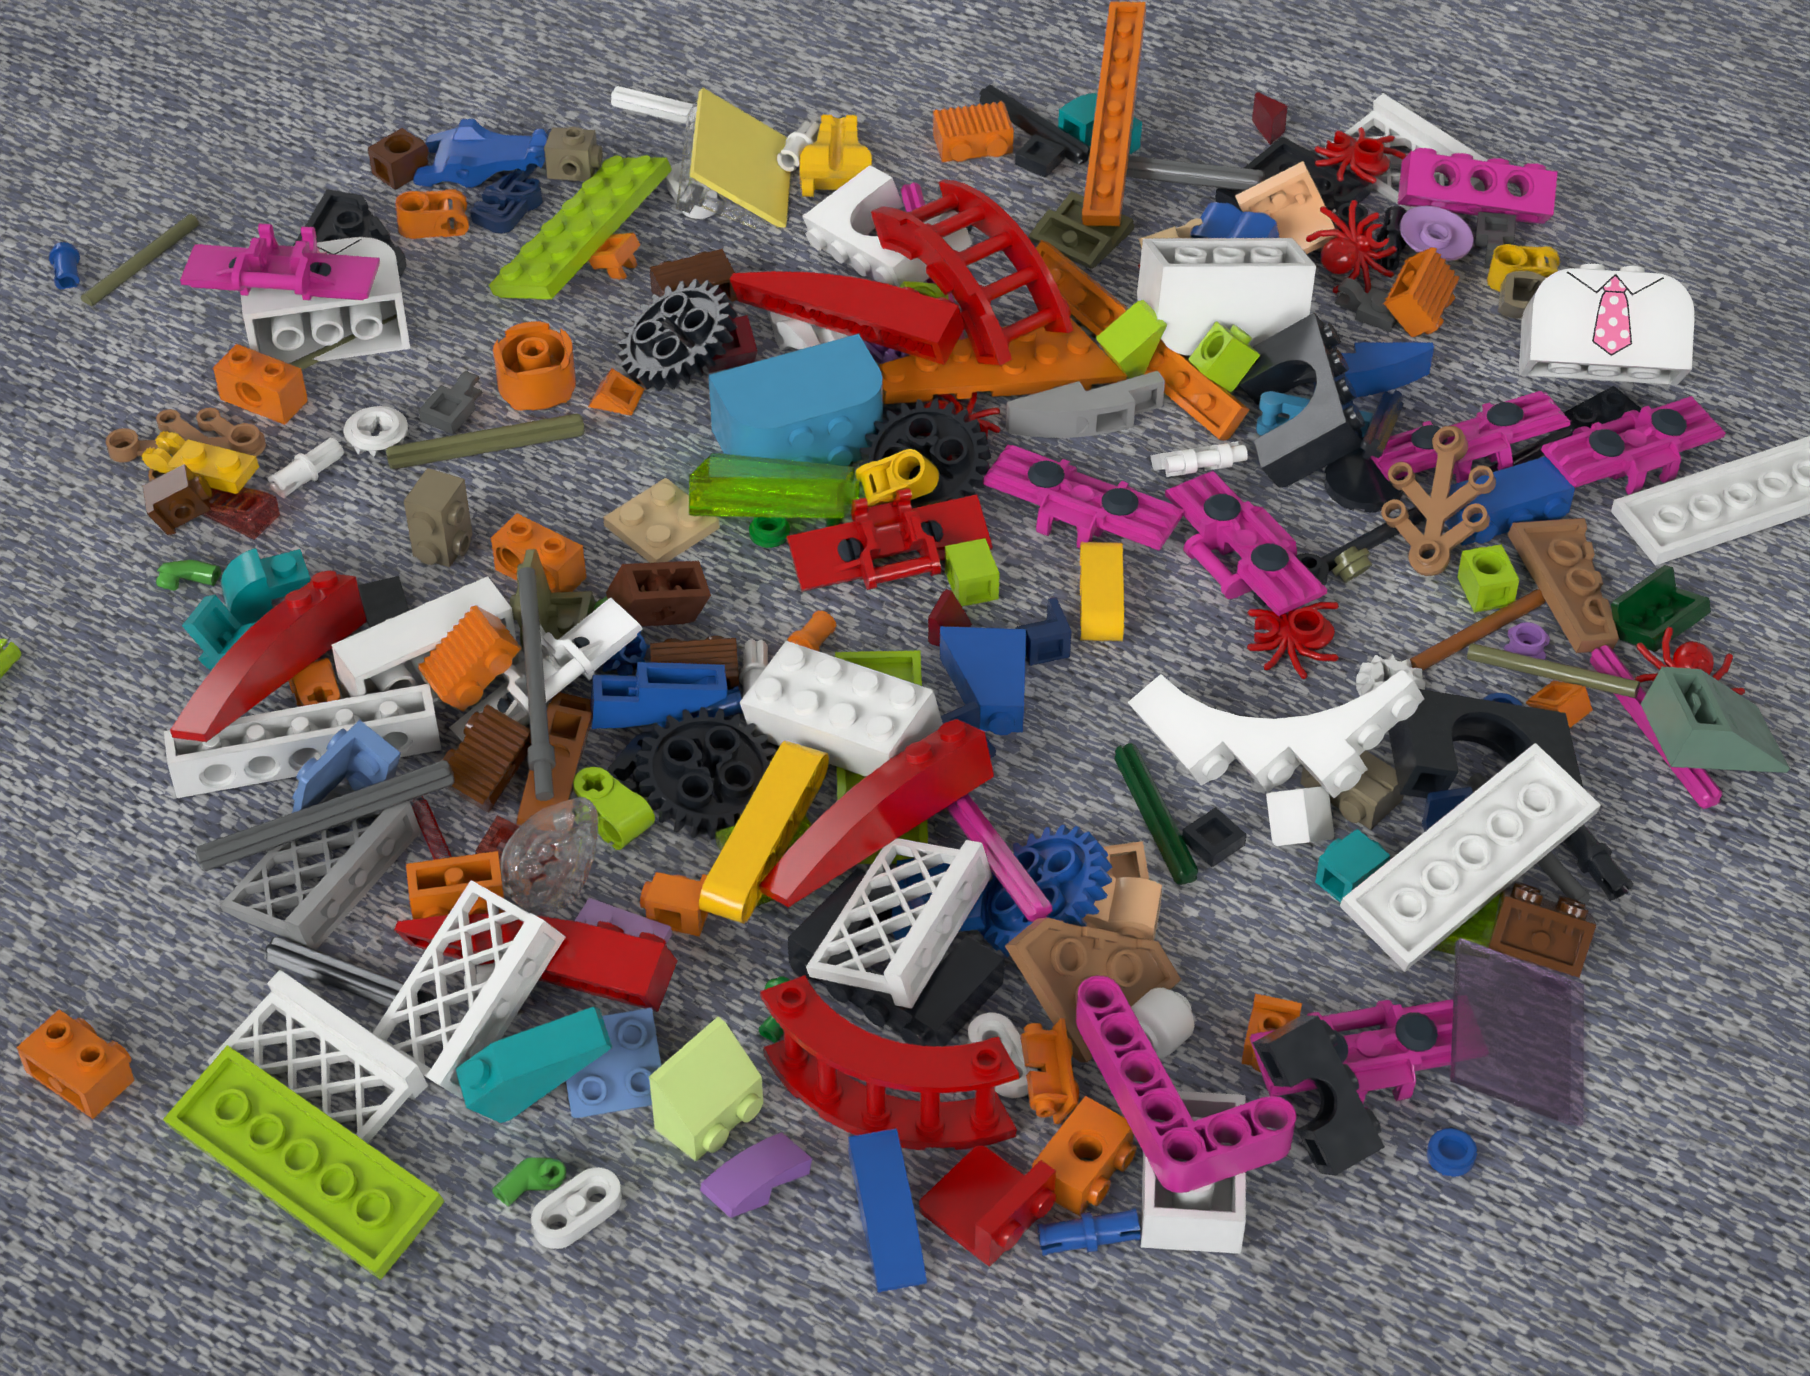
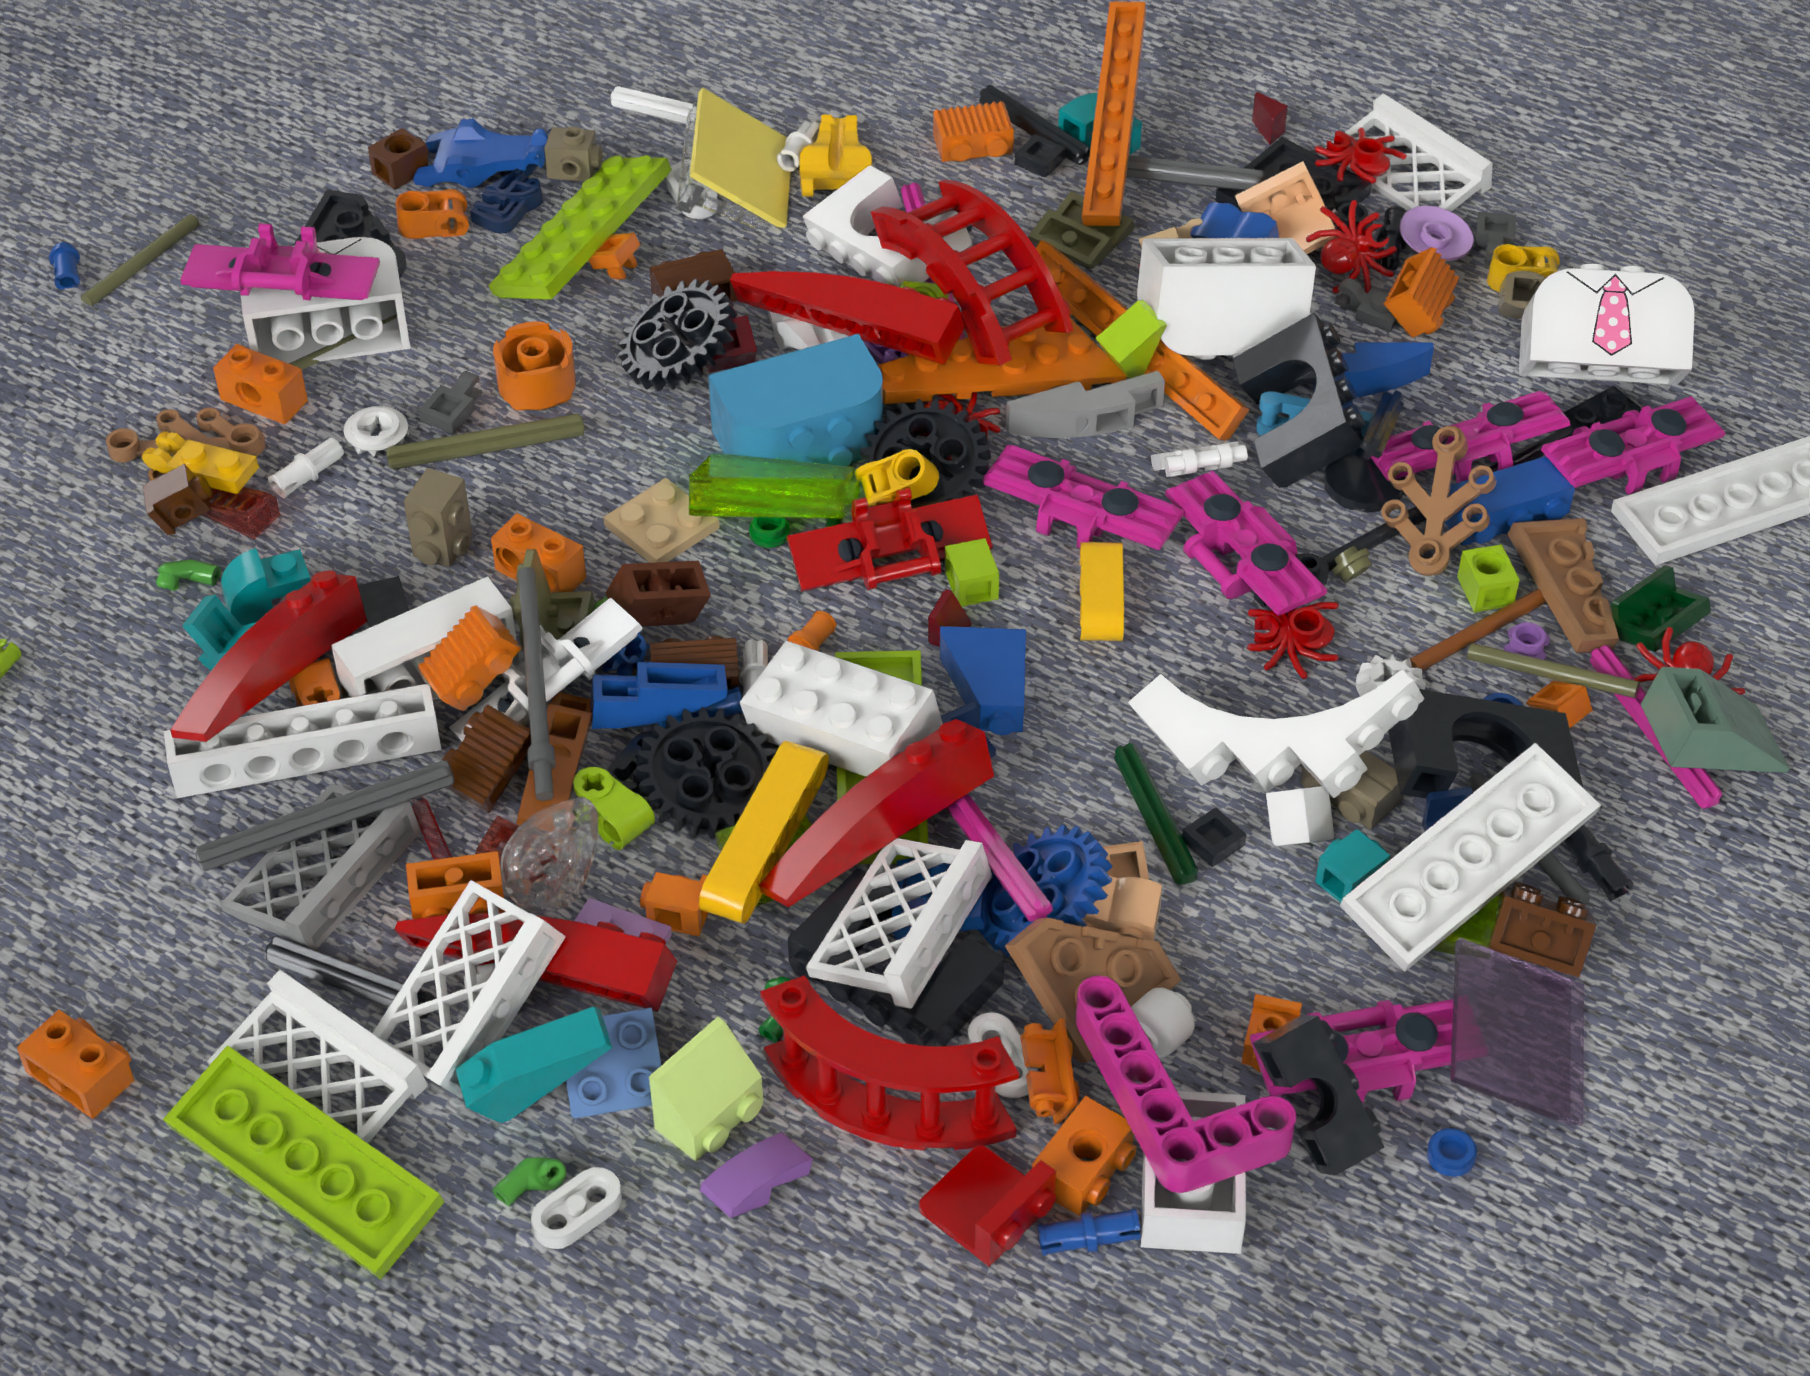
(351, 754): medium blue bracket -> none
(617, 394): orange slope -> none
(886, 1210): blue slope -> none
(1049, 638): dark blue panel -> none
(1224, 355): lime brick -> none
(1420, 188): dark pink brick -> none

